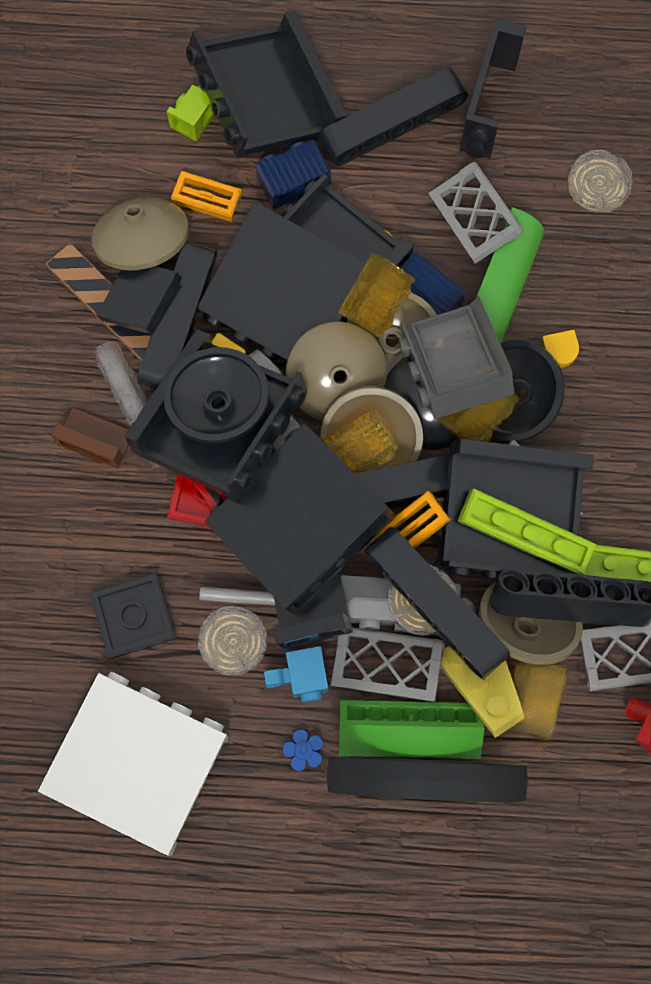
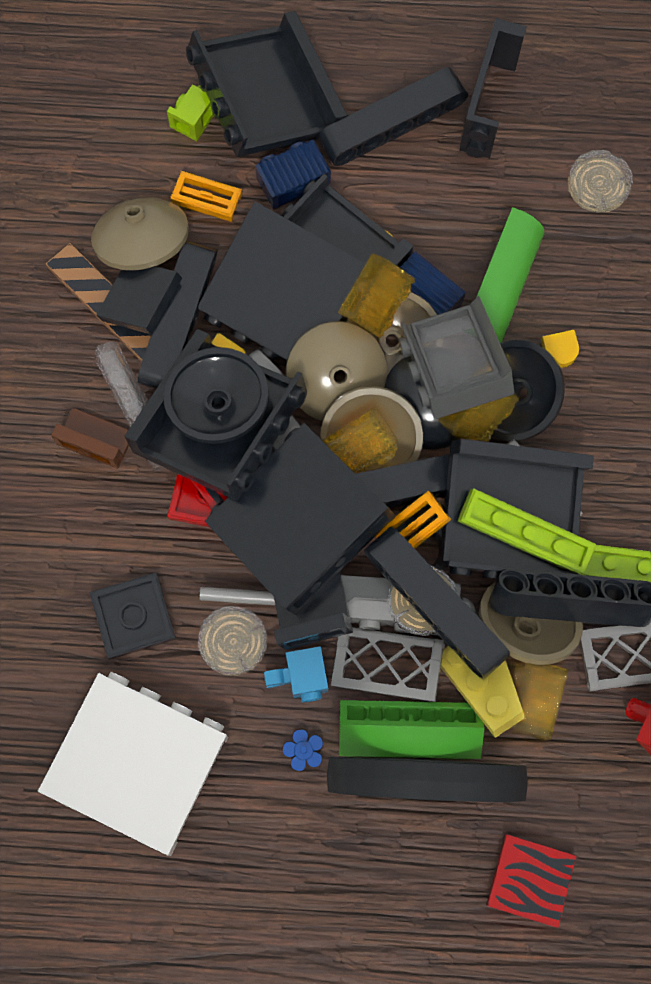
(494, 238): light grey window -> none
(531, 881): none -> red tile

